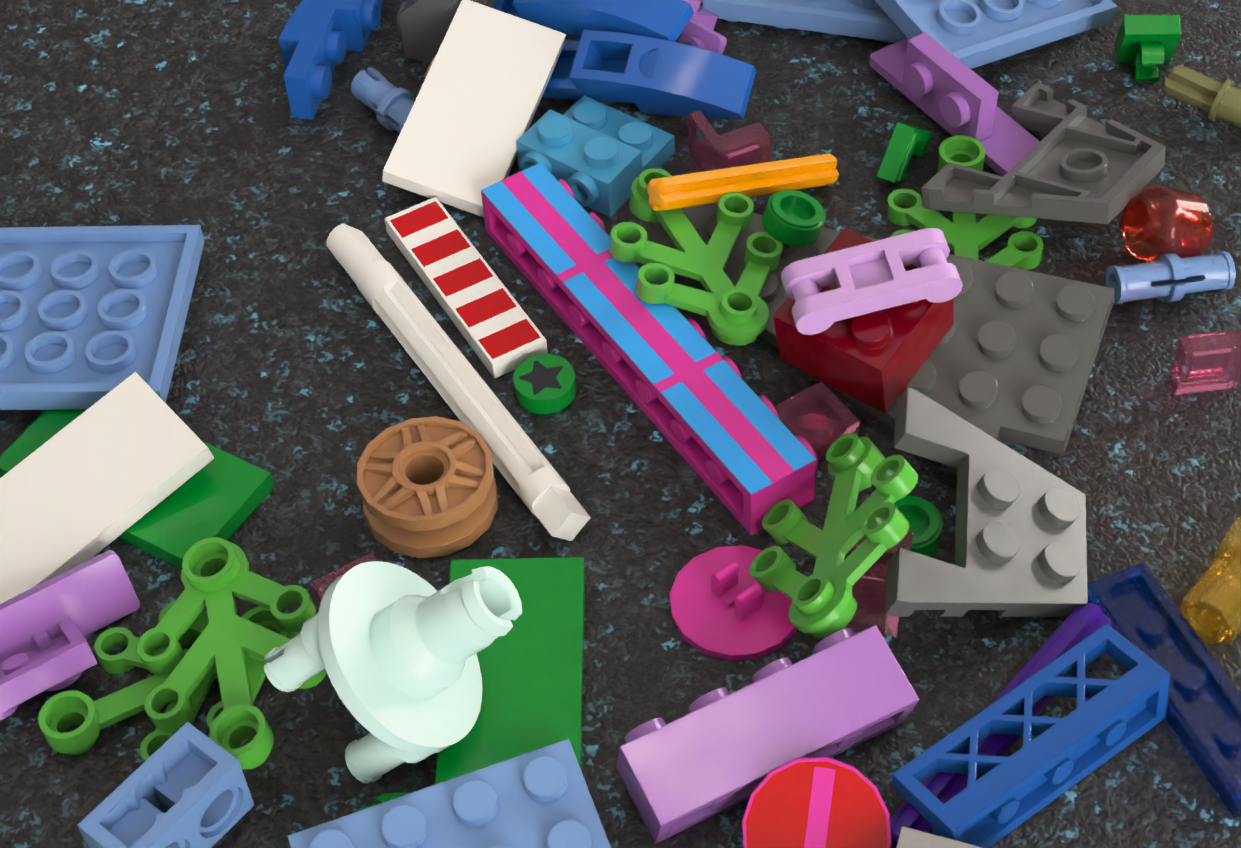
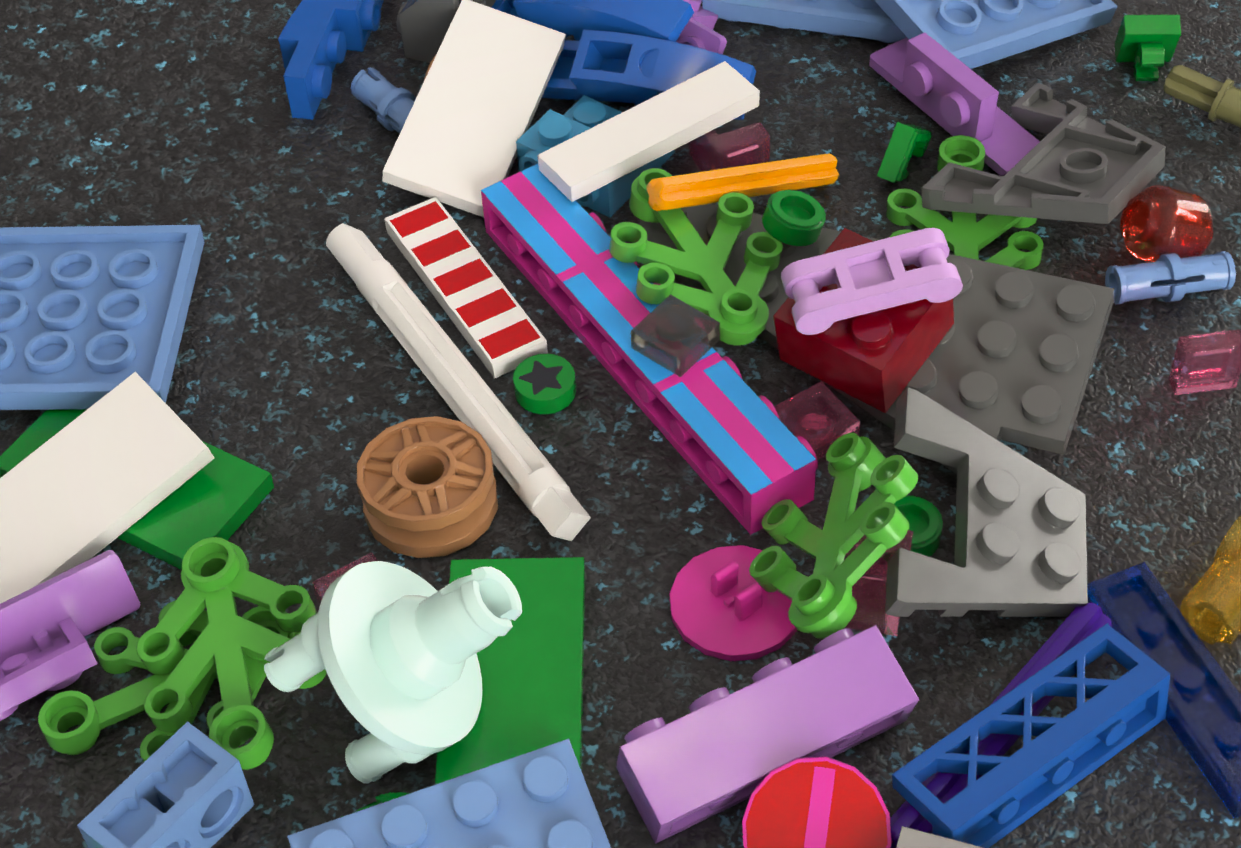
(648, 131): none -> white tile
(675, 335): none -> clear smoke plate

